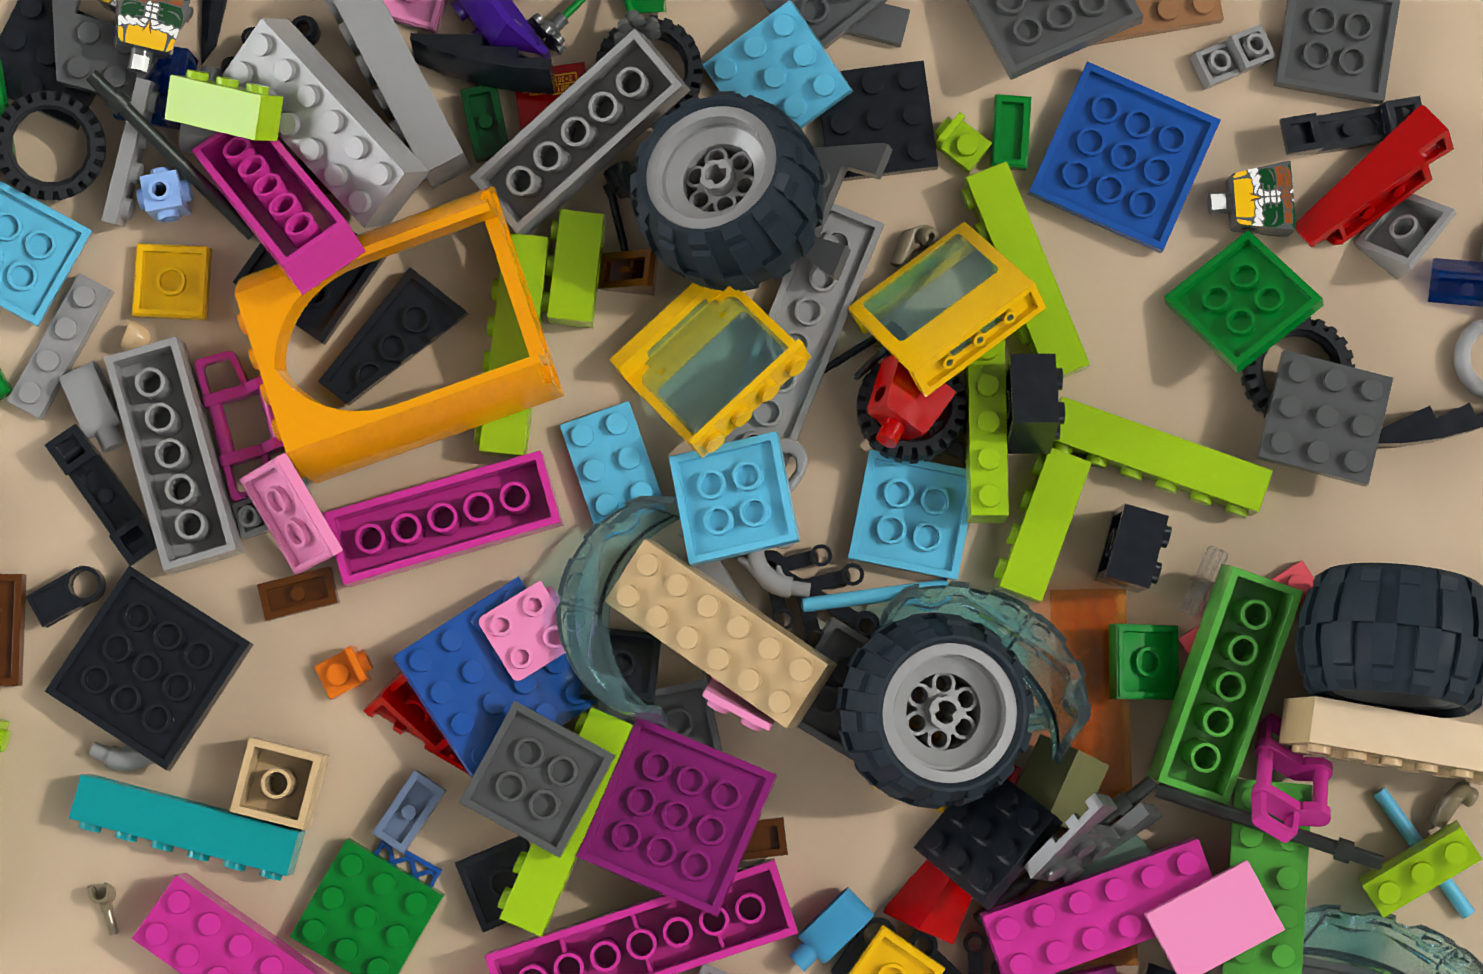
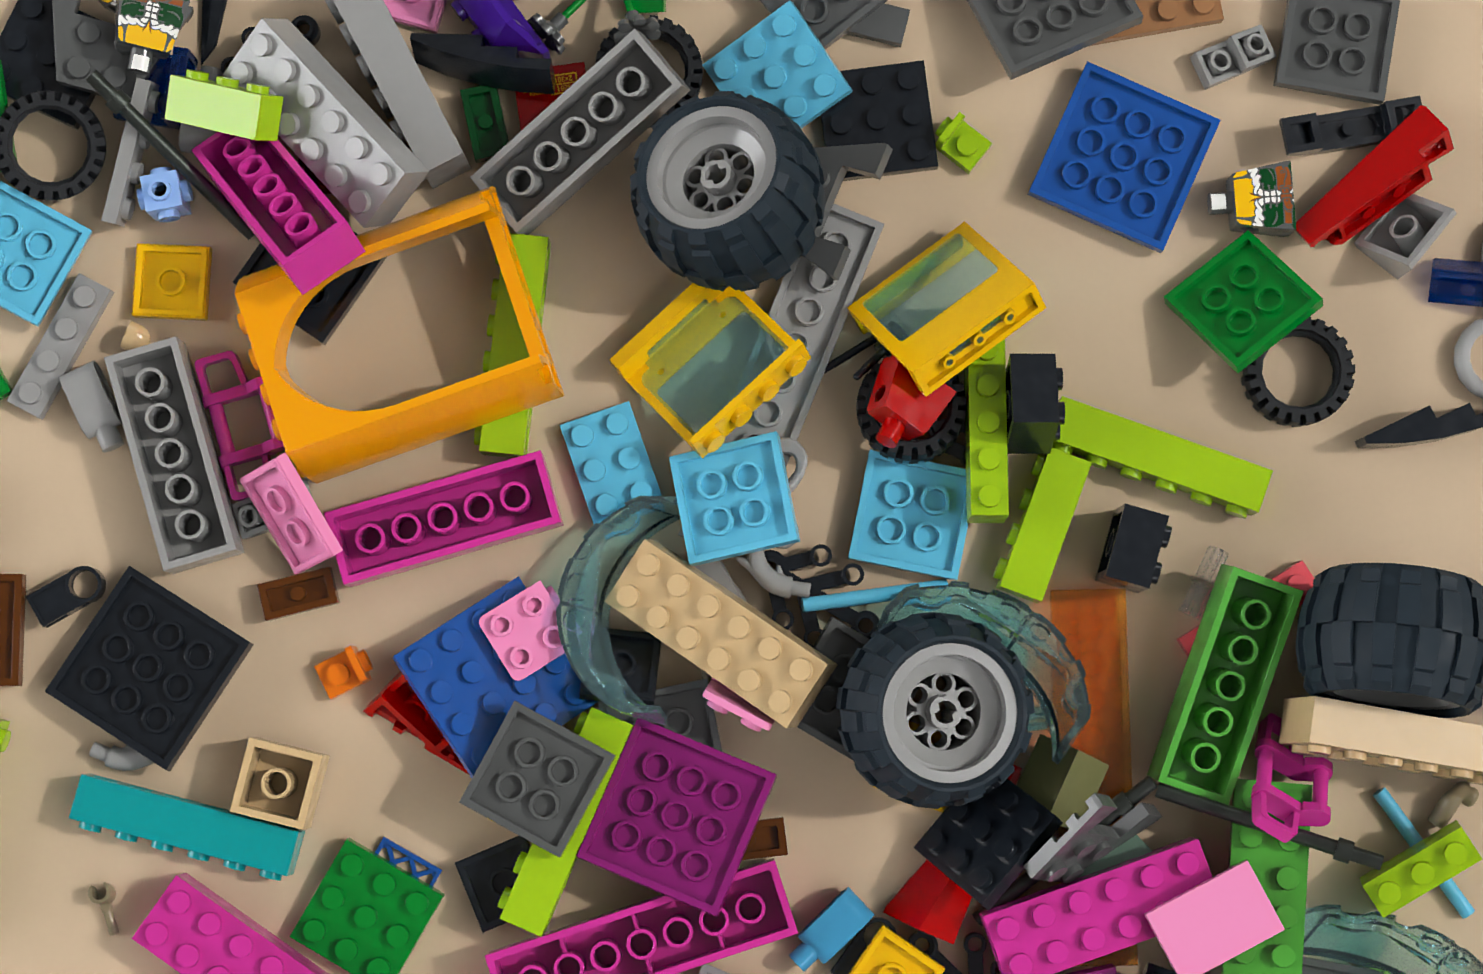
(104, 493): black slope -> none
(397, 330): black wing -> none
(409, 811): sand blue plate -> none
(574, 268): lime brick -> none
(618, 184): black plant -> none
(629, 272): reddish brown slope -> none
(913, 241): dark tan arm -> none
(1008, 228): lime brick -> none
(1011, 131): green tile -> none
(1143, 661): green tile -> none
(1324, 418): dark grey plate -> none

